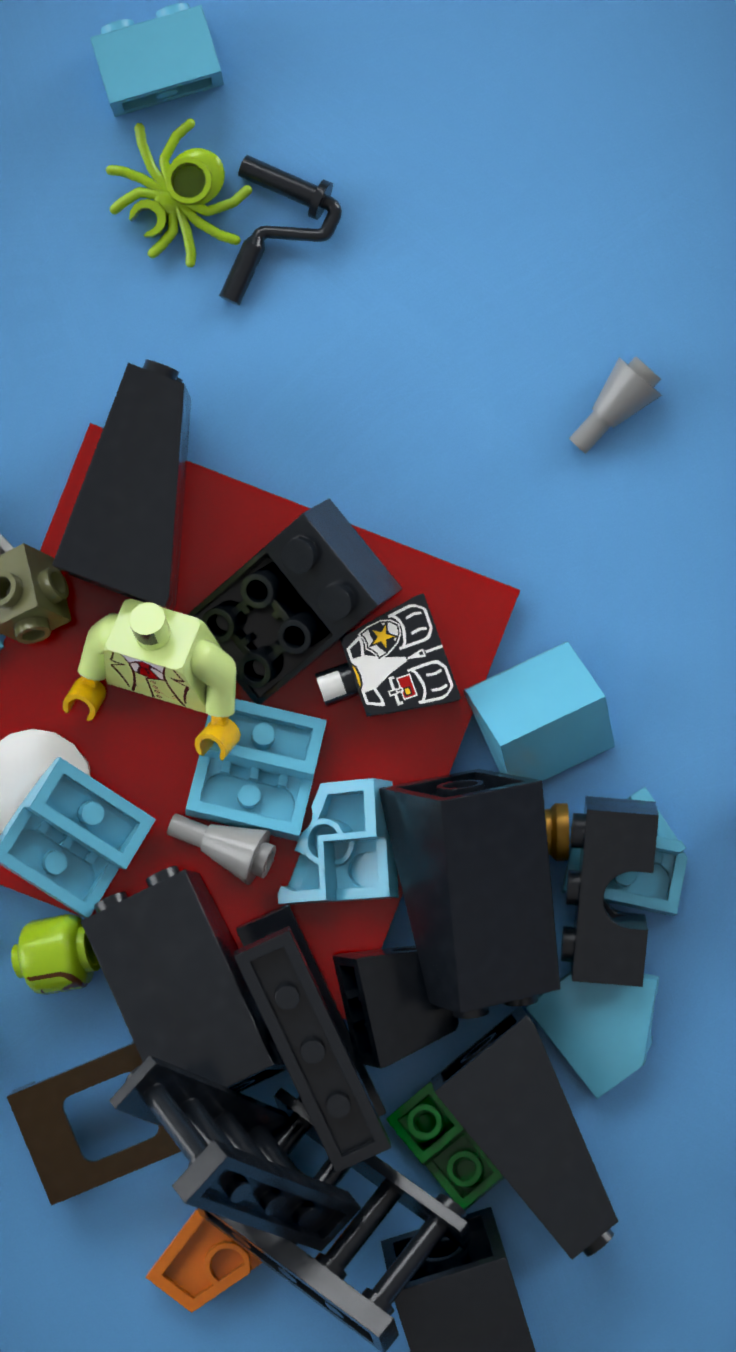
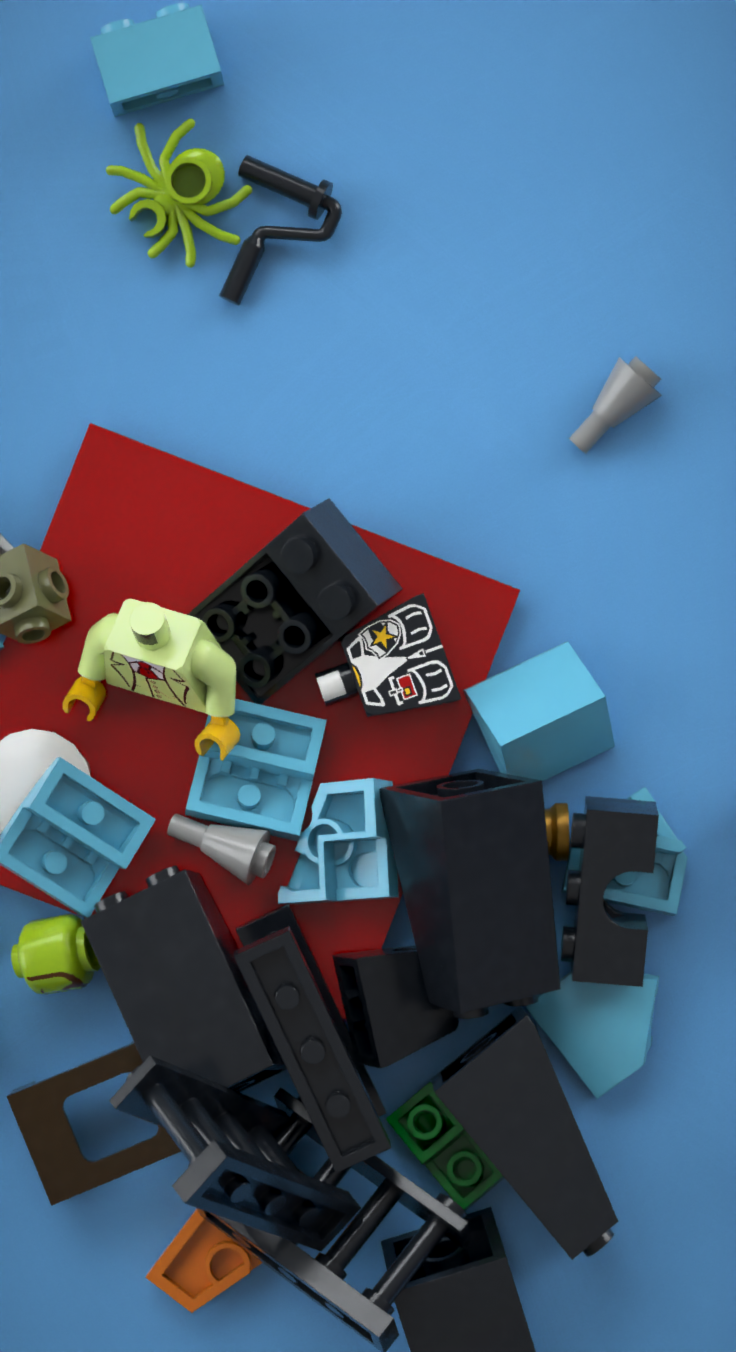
(132, 497): black slope -> none

